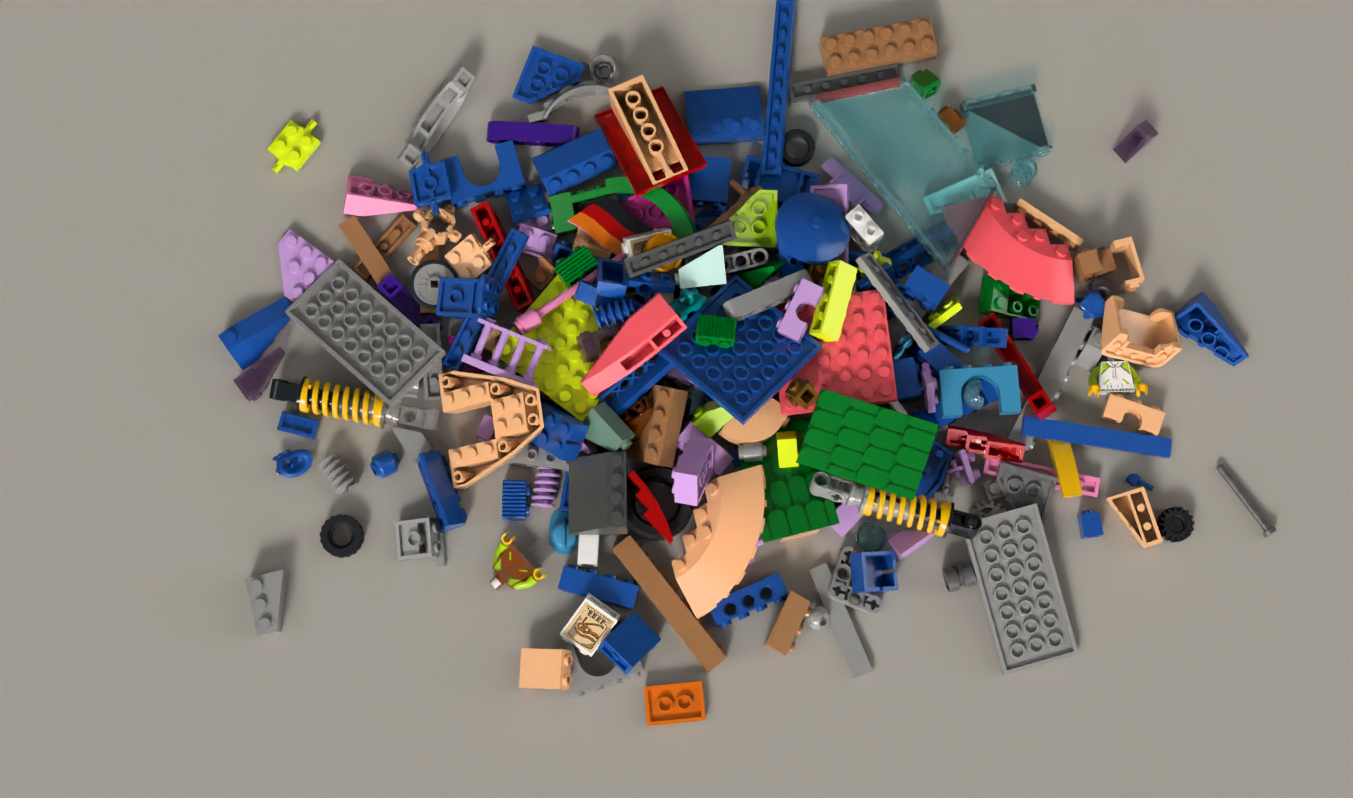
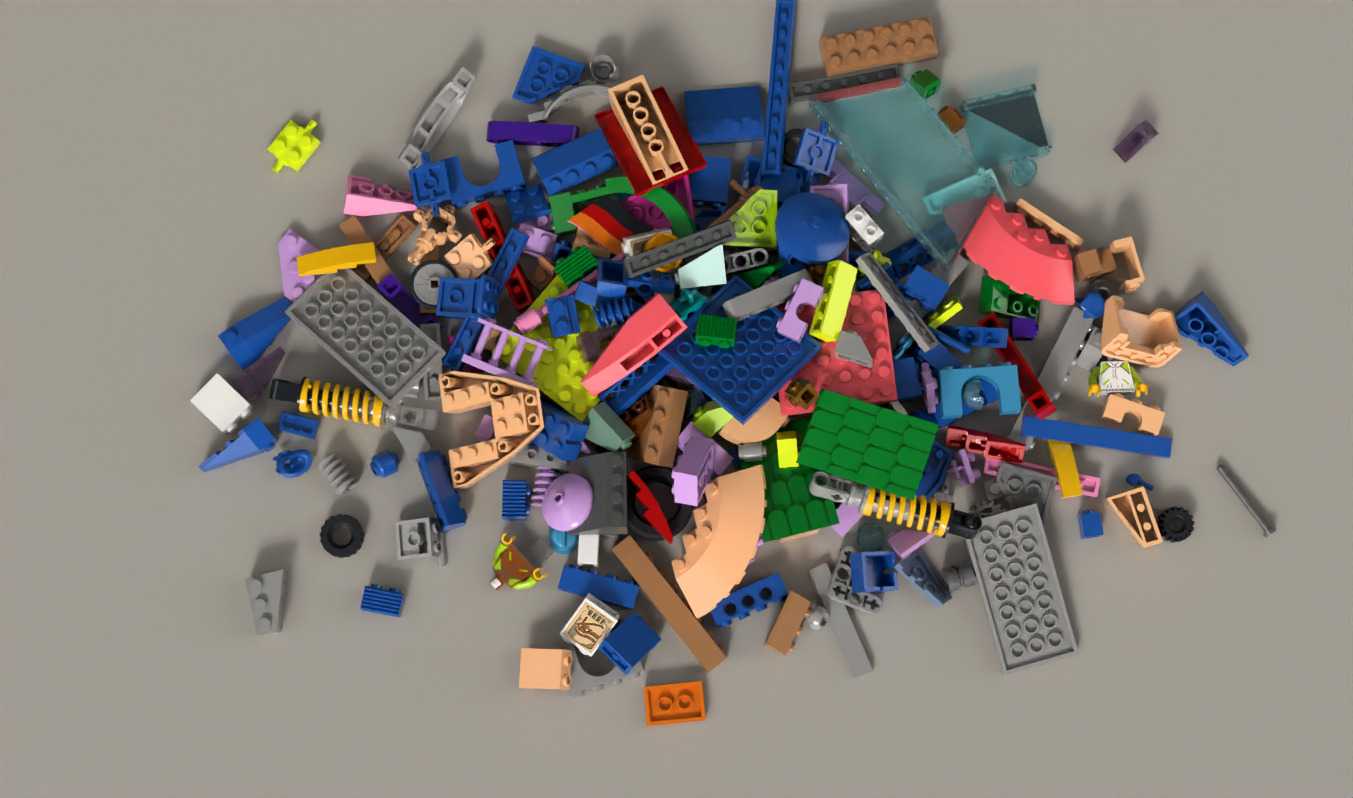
(222, 404): none -> white panel
(253, 440): none -> wedge
(336, 258): none -> yellow slope
(382, 601): none -> blue brick
(562, 316): none -> blue plate
(574, 503): none -> lavender dish
(816, 152): none -> blue plate
(852, 349): none -> light grey slope
(922, 576): none -> sand blue wing

